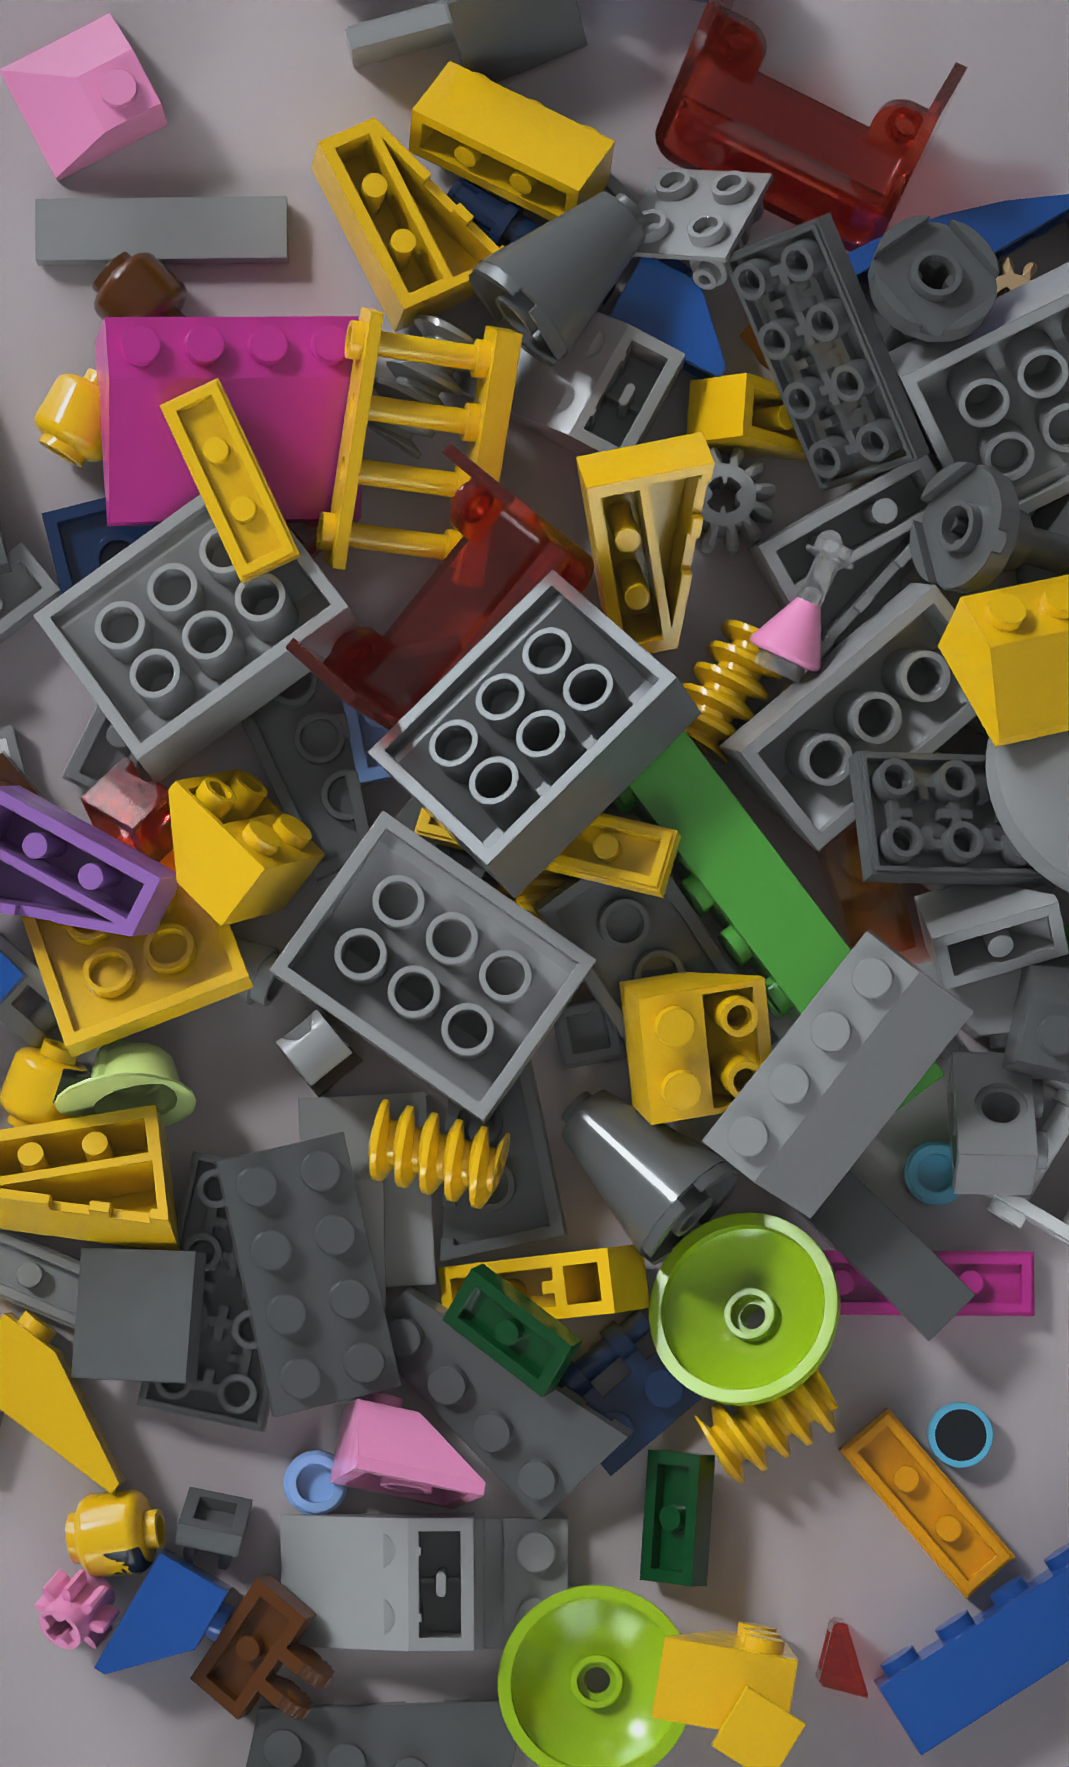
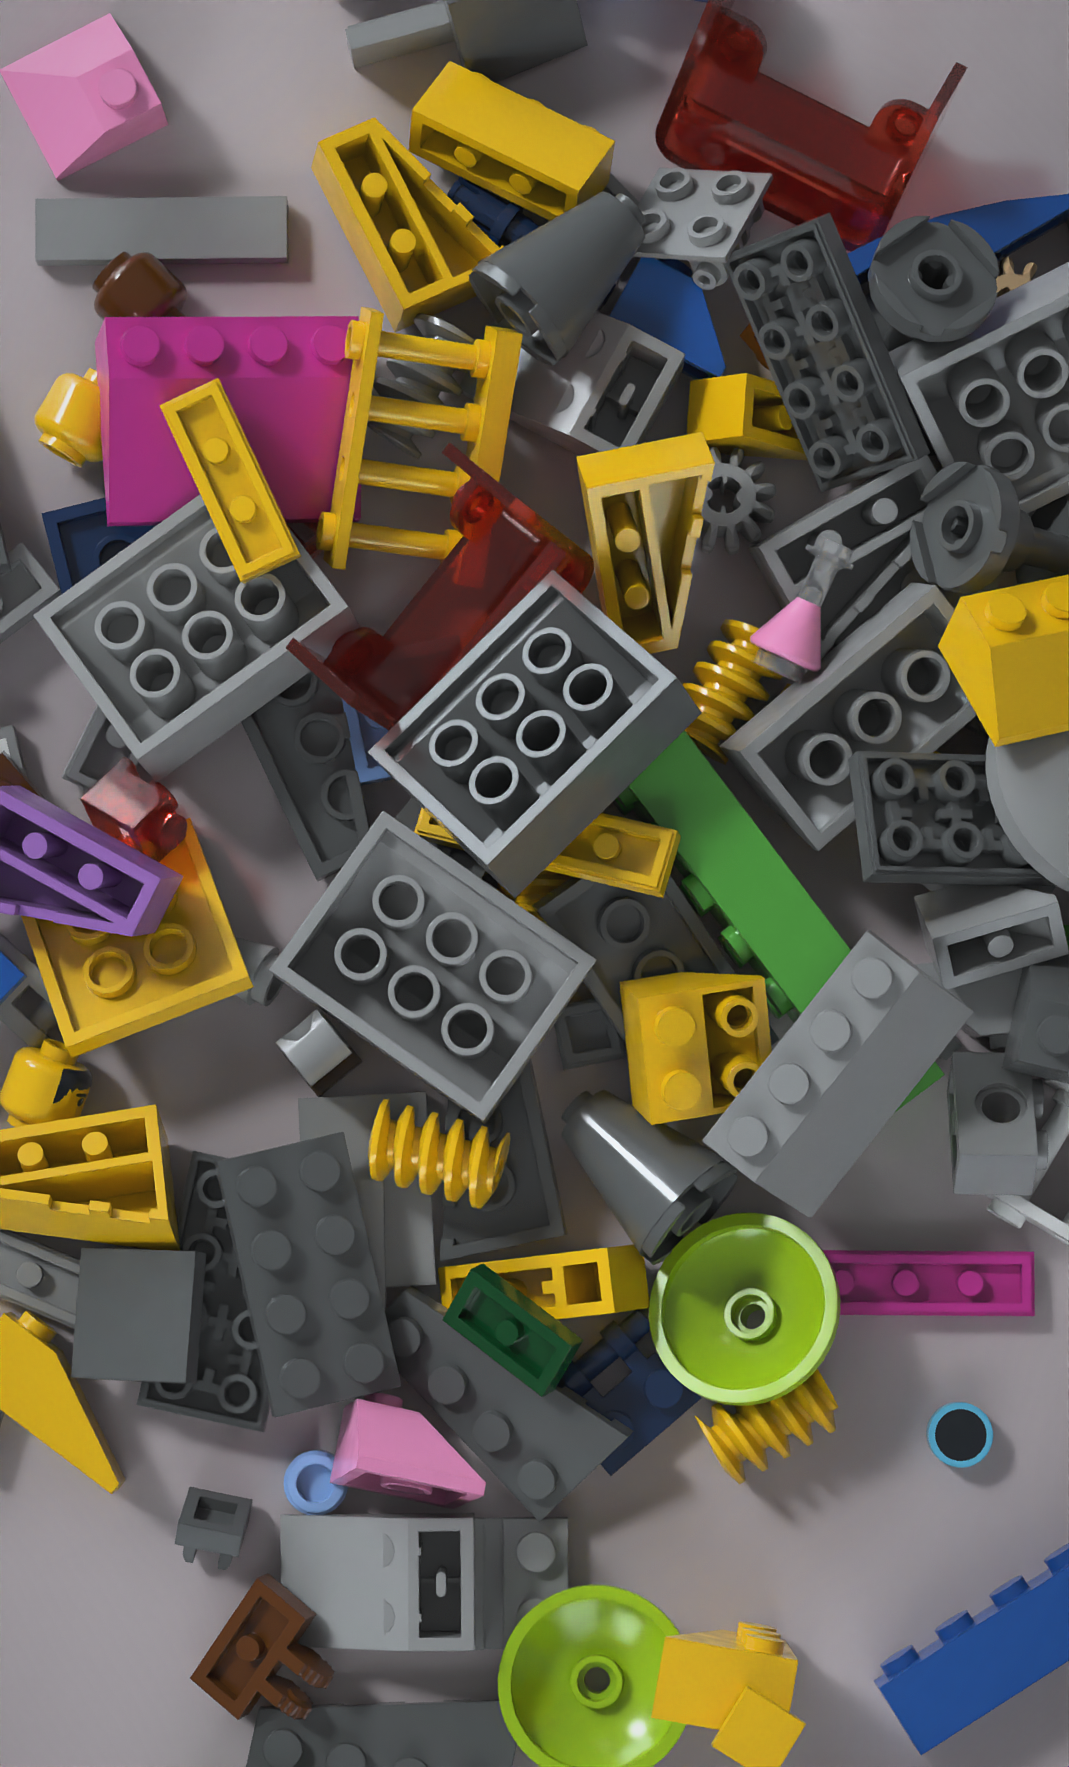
(76, 1609): bright pink gear -> none
(115, 1533): yellow head -> none
(127, 1078): yellowish green piece -> none
(168, 1615): blue slope -> none
(237, 846): yellow slope -> none
(677, 1517): dark green plate -> none
(838, 1661): clear red slope -> none
(863, 904): clear orange slope -> none
(889, 1256): dark grey slope -> none
(926, 1503): light orange tile -> none
(929, 1173): medium azure tile -> none

